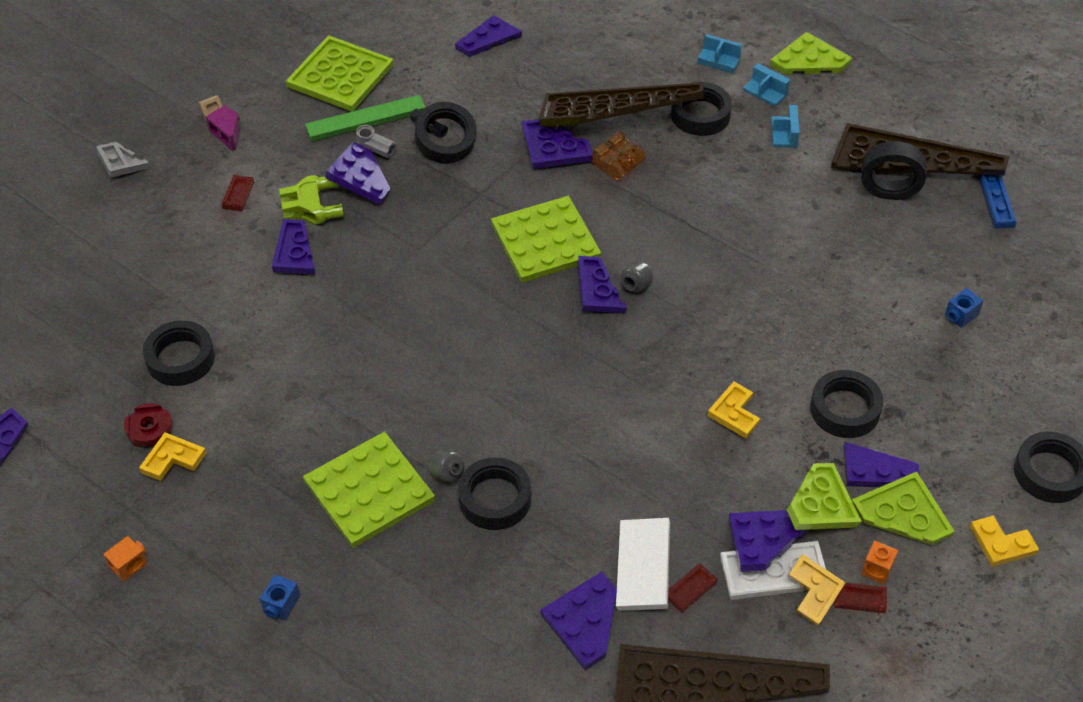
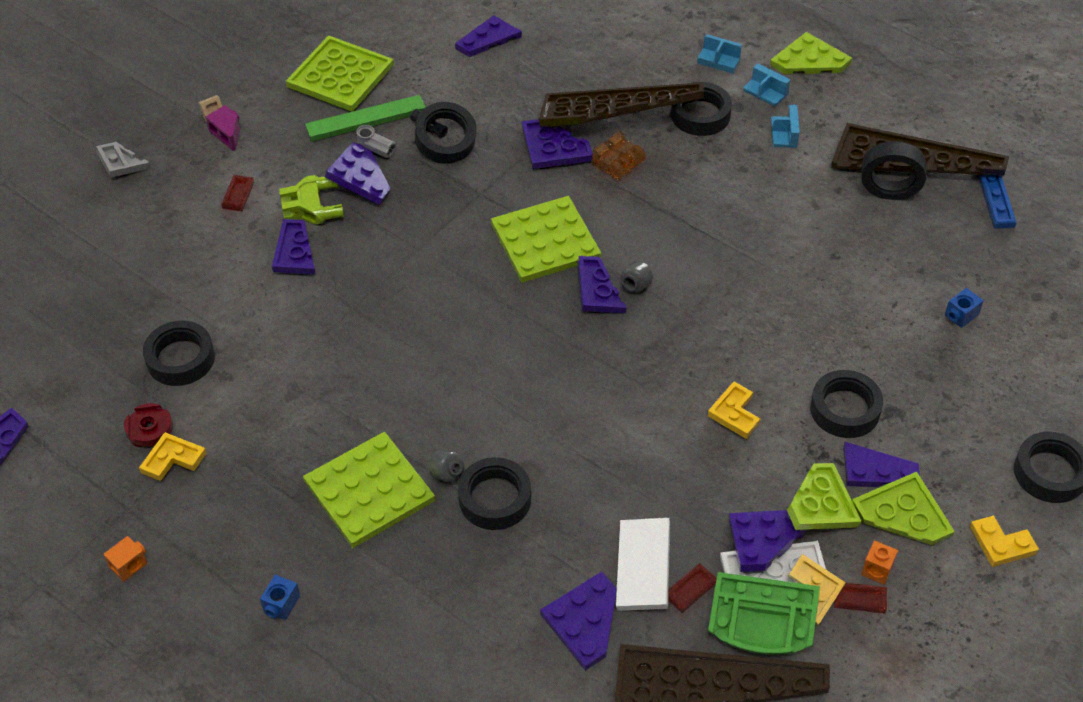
(763, 614): none -> bright green slope

